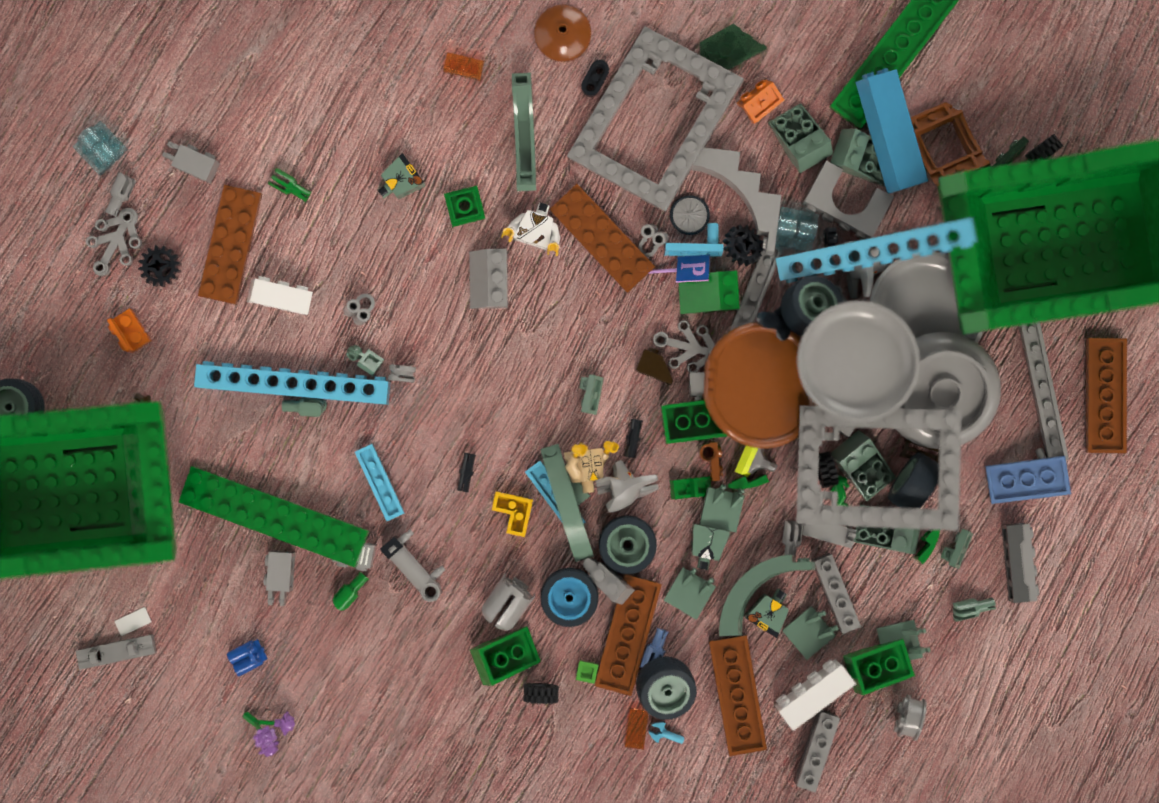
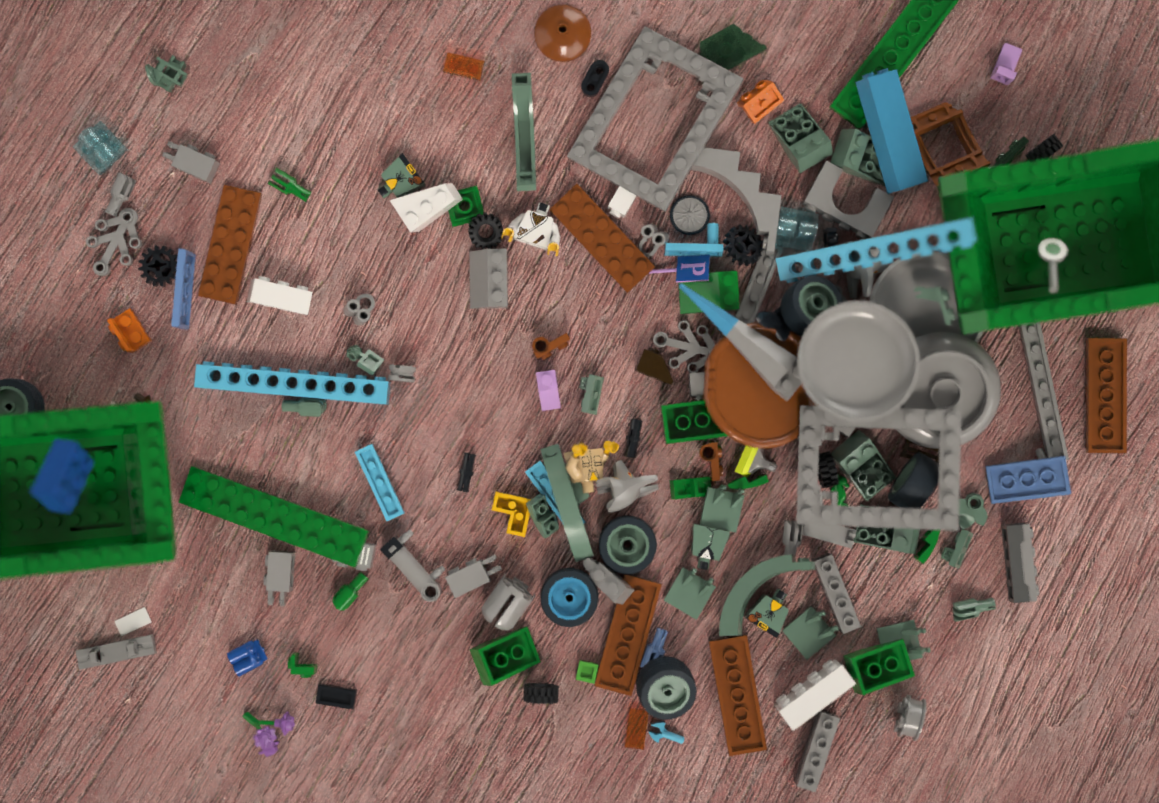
(62, 476): none -> blue brick
(169, 76): none -> sand green piece
(183, 289): none -> medium blue tile
(303, 670): none -> green bracket
(336, 696): none -> black tile
(425, 206): none -> white wedge
(471, 576): none -> light grey hinge
(482, 220): none -> black tyre
(541, 516): none -> sand green slope
(548, 390): none -> lavender slope
(560, 343): none -> dark orange plate
(621, 202): none -> white brick
(770, 360): none -> light grey plate
(940, 295): none -> sand green plate
(969, 514): none -> sand green plate
(1006, 63): none -> lavender bracket
(1052, 251): none -> piece

